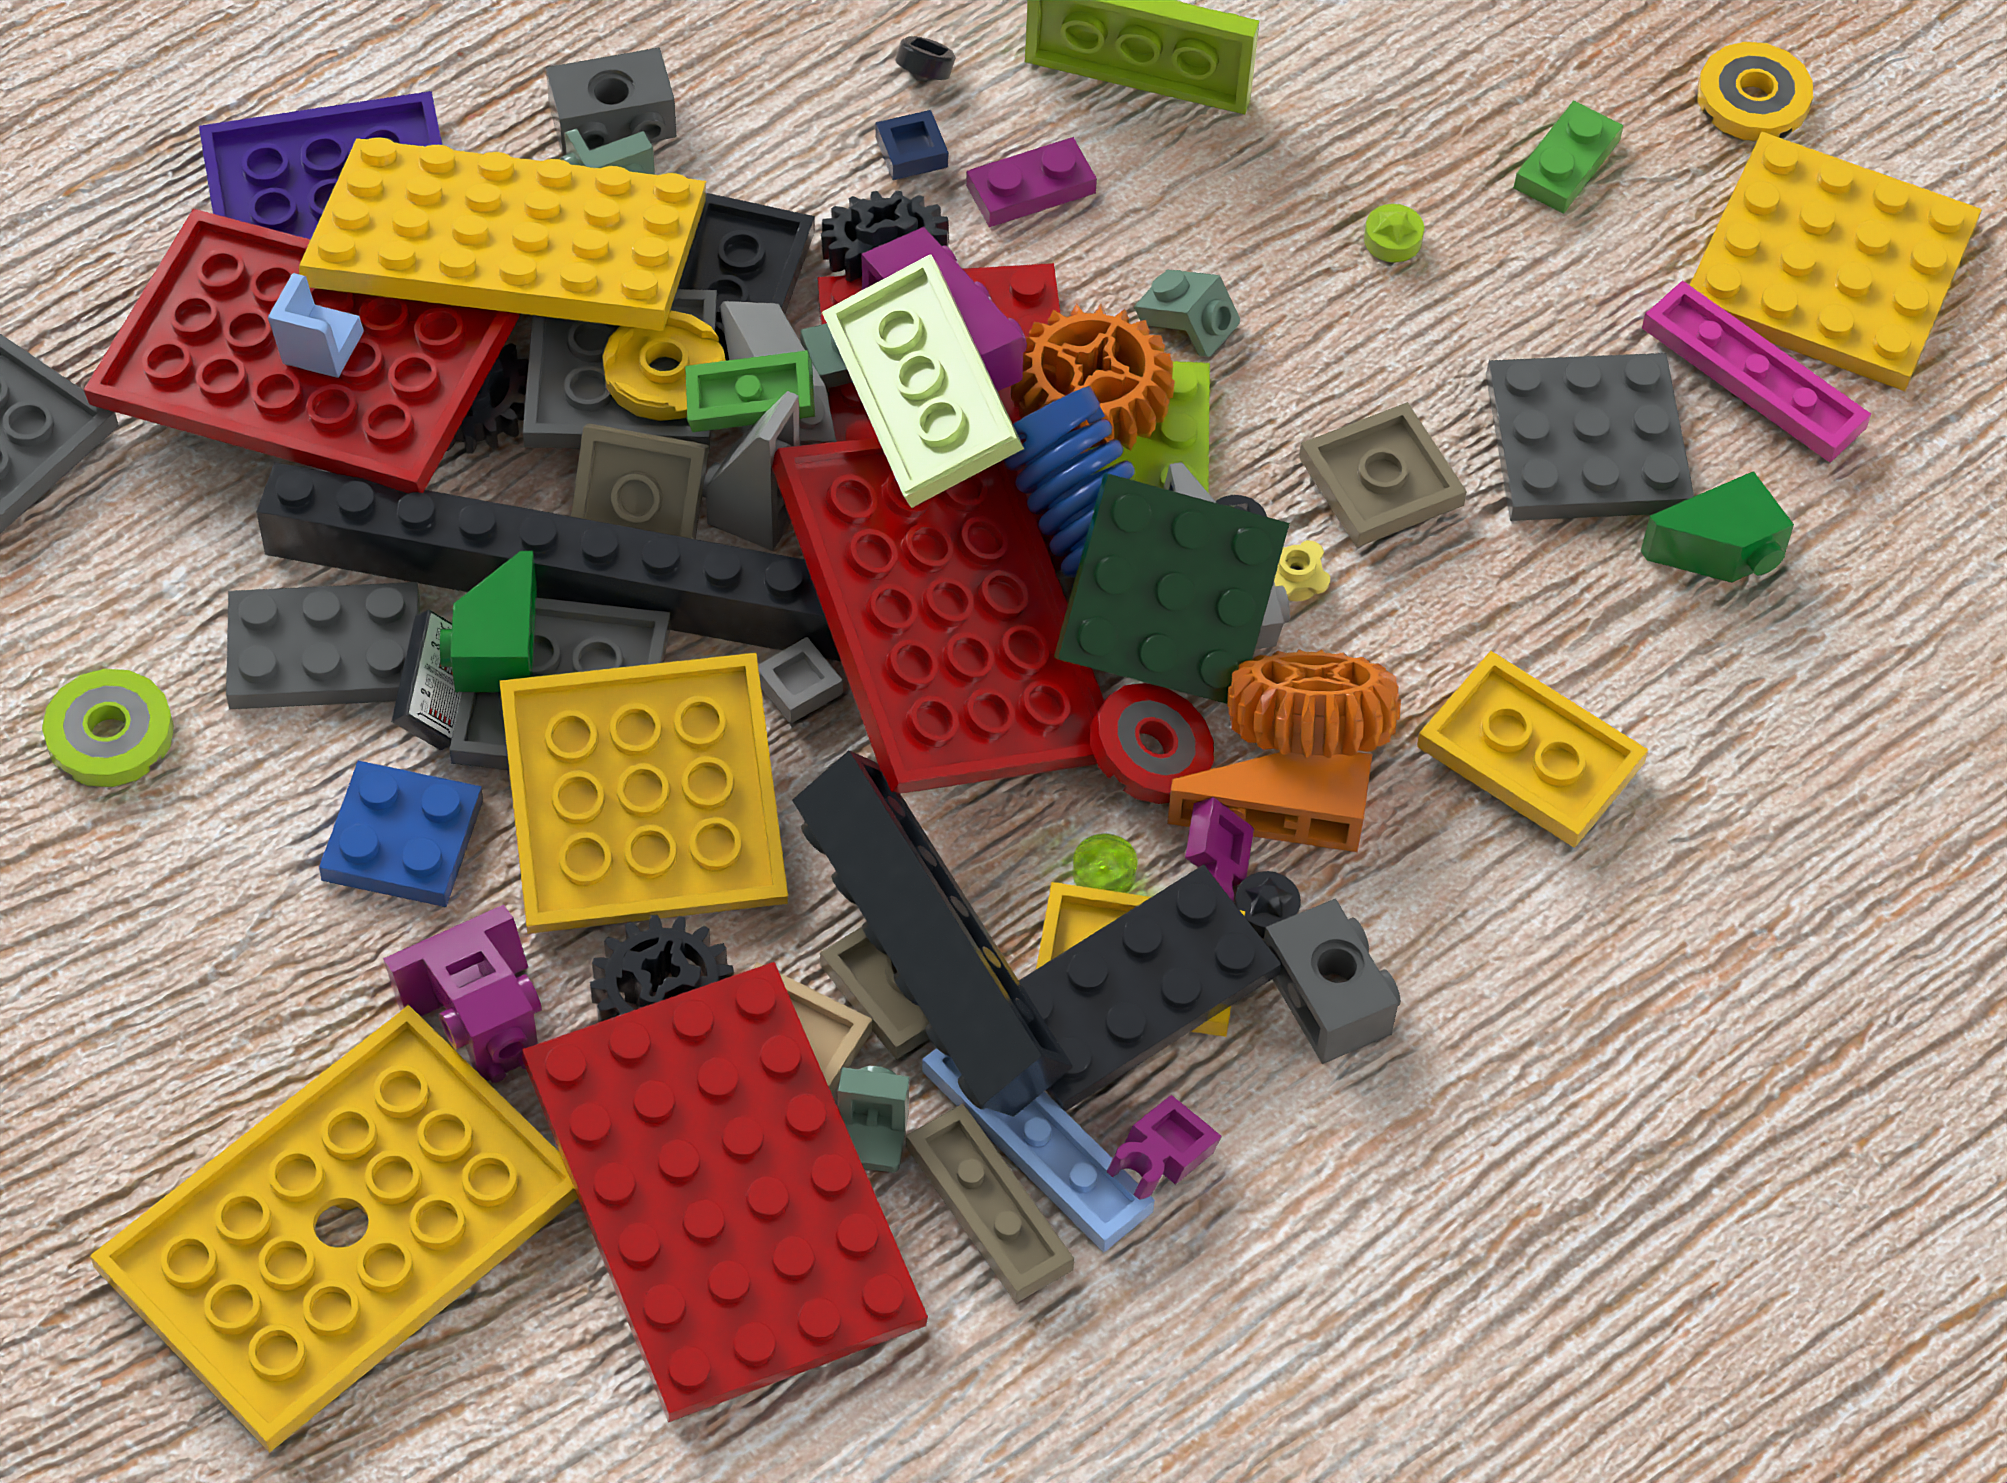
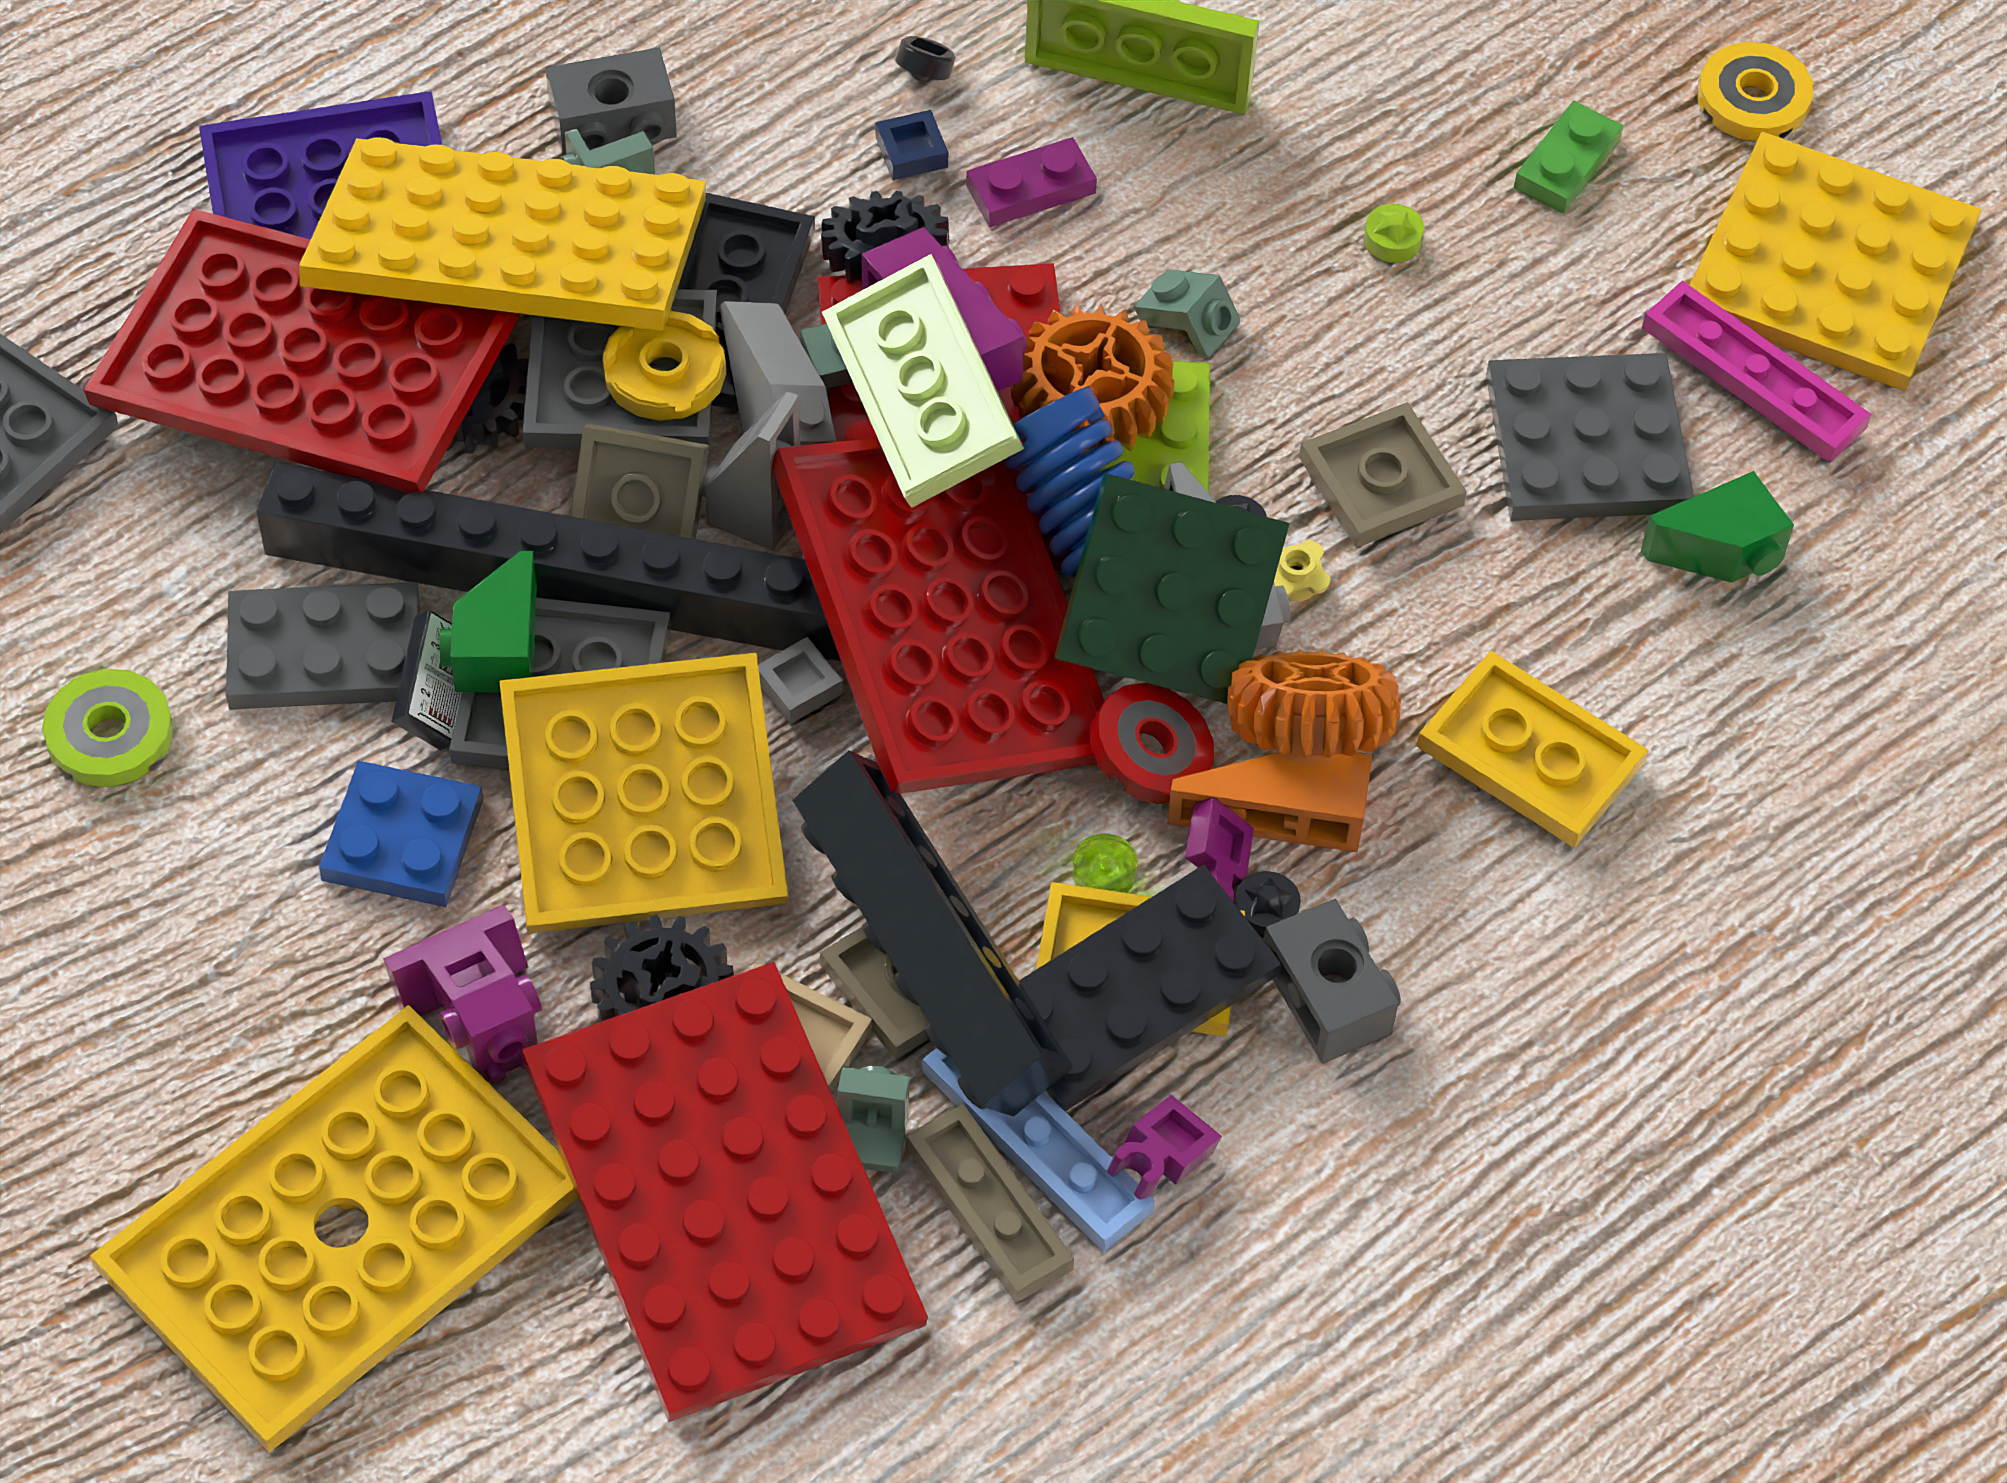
(312, 334): light blue panel -> none
(746, 388): bright green plate -> none

